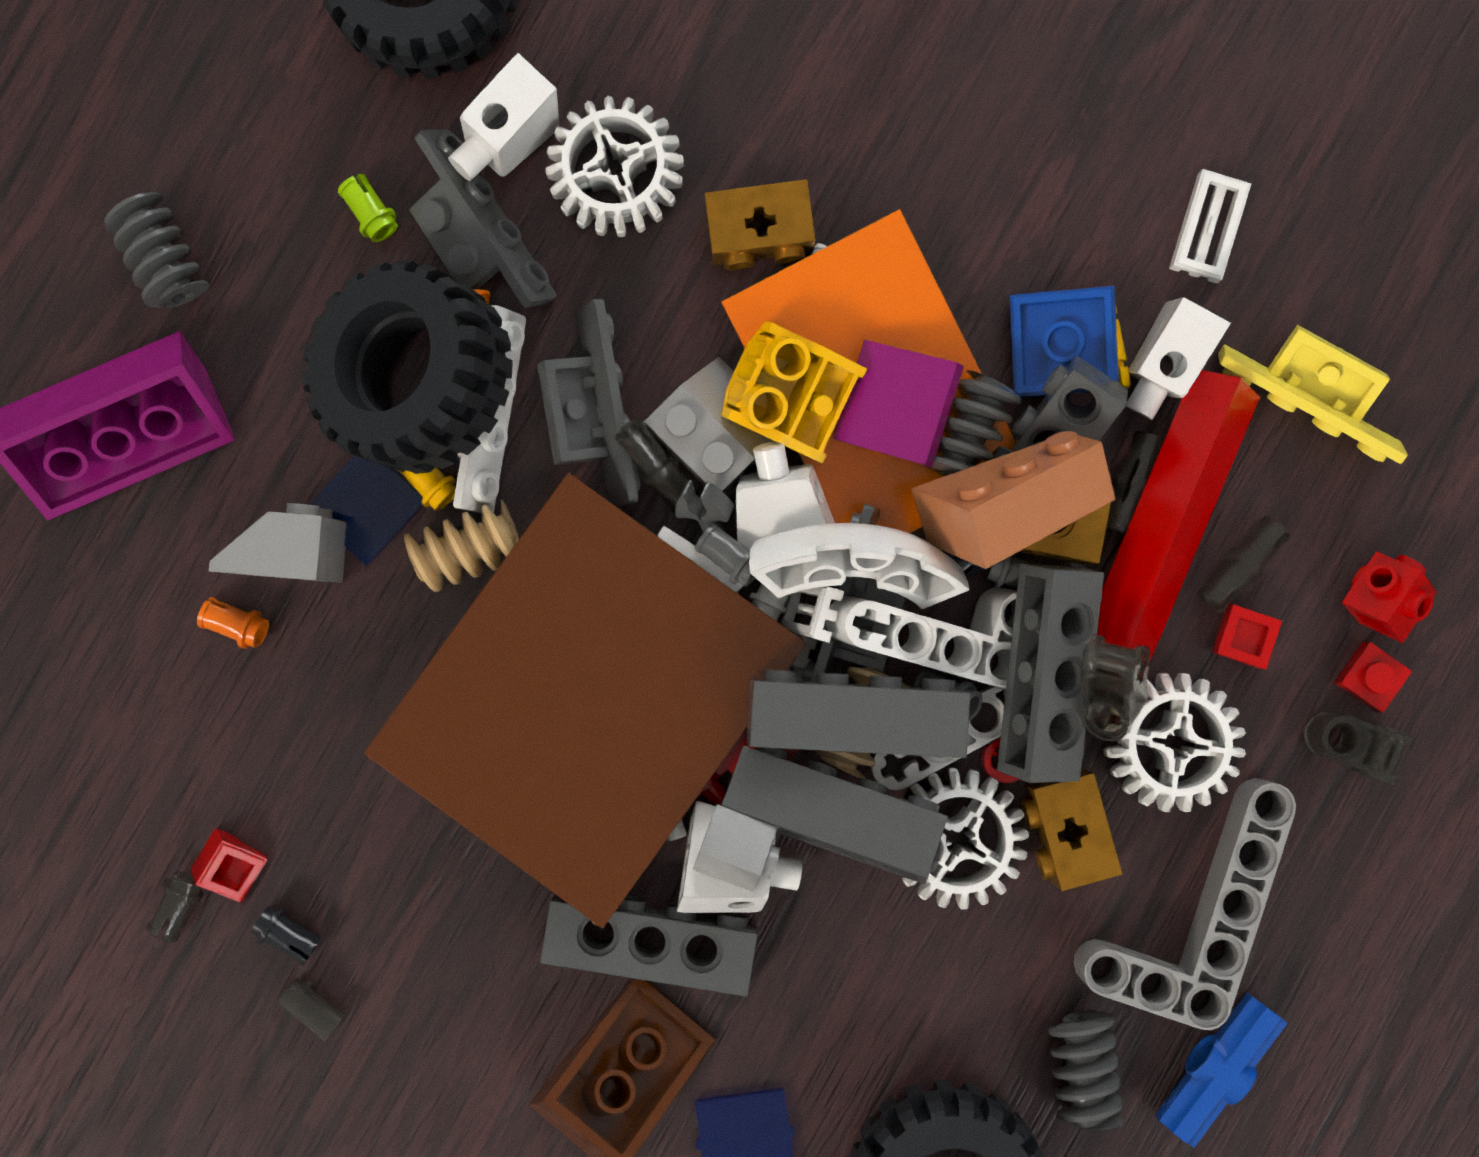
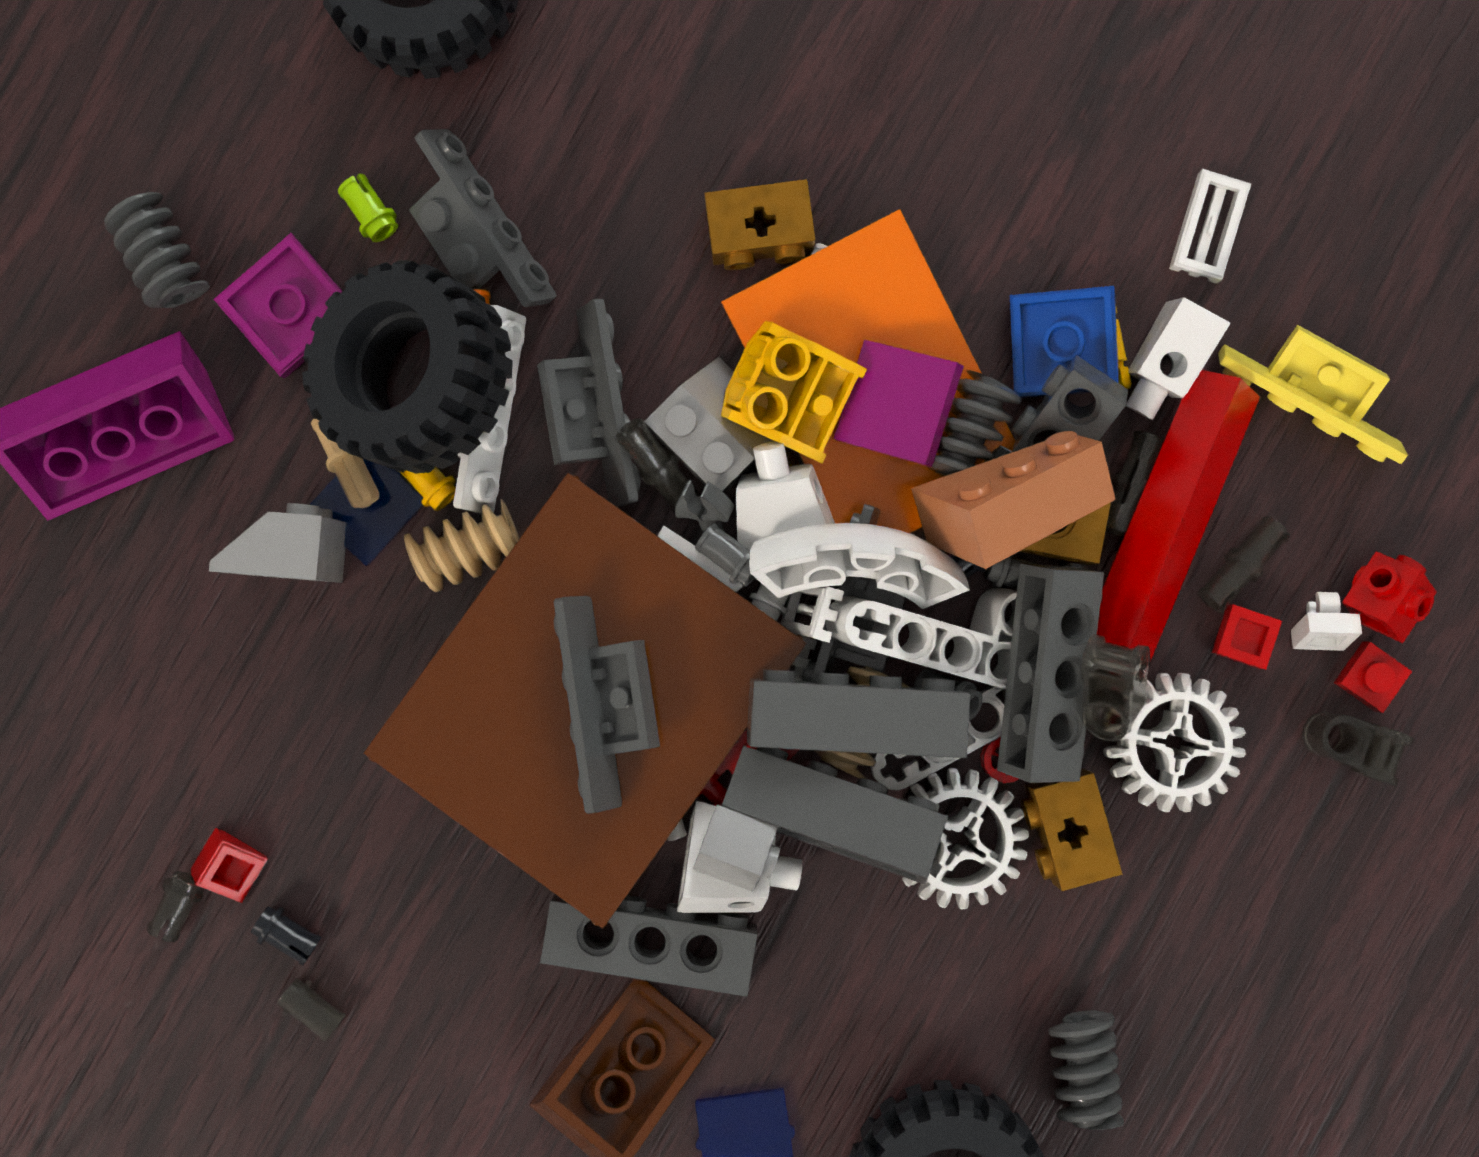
(243, 626): orange pin -> none
(279, 303): none -> magenta plate
(350, 472): none -> tan axle
(507, 120): white torso -> none
(598, 175): white gear -> none
(606, 699): none -> dark grey bracket
(1210, 922): light grey beam -> none
(1220, 1070): blue piece -> none
(1325, 626): none -> white tile

